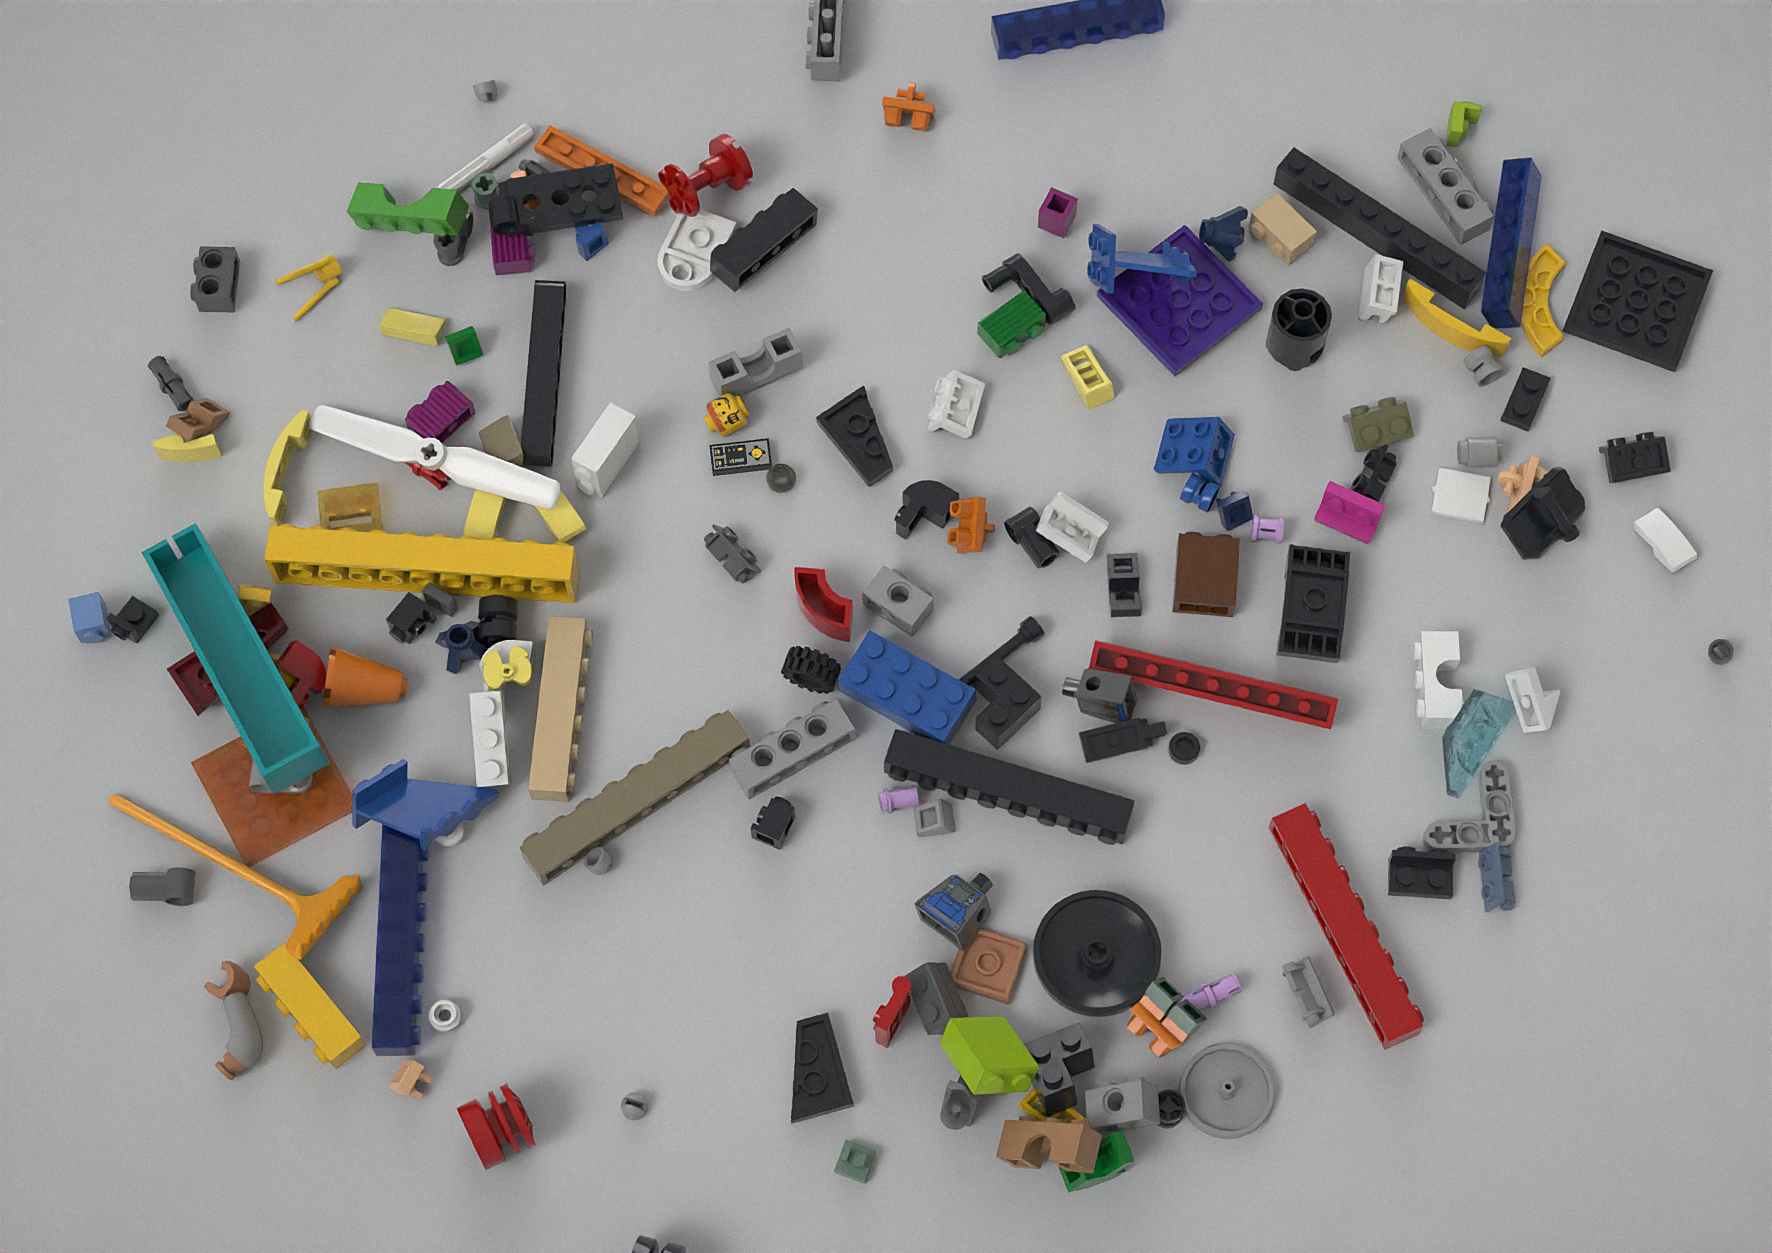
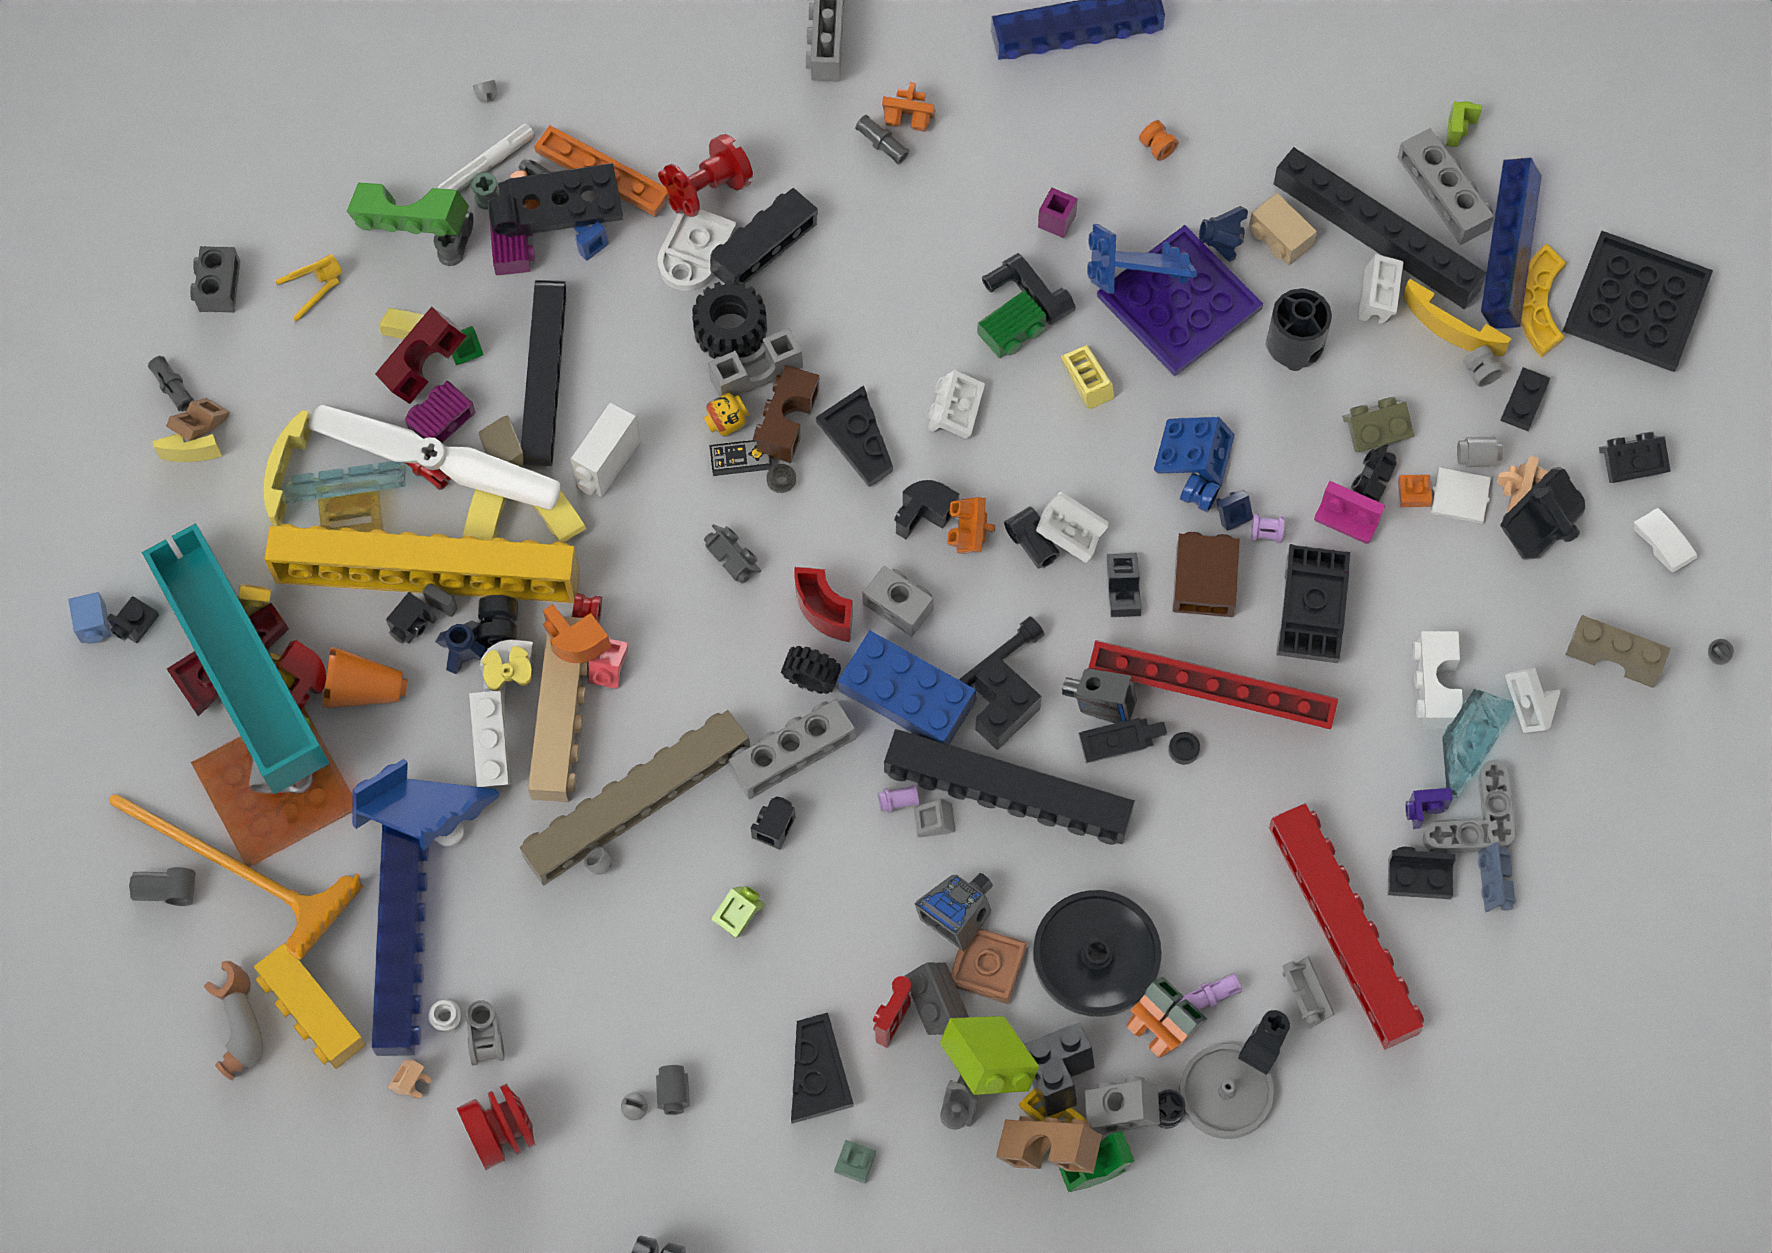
(336, 483): none -> clear light blue windscreen
(403, 368): none -> dark red arch
(484, 1039): none -> light grey piece
(575, 643): none -> orange brick
(584, 606): none -> red wheel
(606, 667): none -> coral bracket
(672, 1089): none -> dark grey brick
(729, 300): none -> black tyre
(738, 910): none -> lime bracket
(793, 392): none -> reddish brown arch
(882, 139): none -> dark grey pin
(1158, 140): none -> orange wheel
(1265, 1041): none -> black piece
(1415, 490): none -> orange tile
(1429, 800): none -> dark purple bracket
(1599, 641): none -> dark tan arch

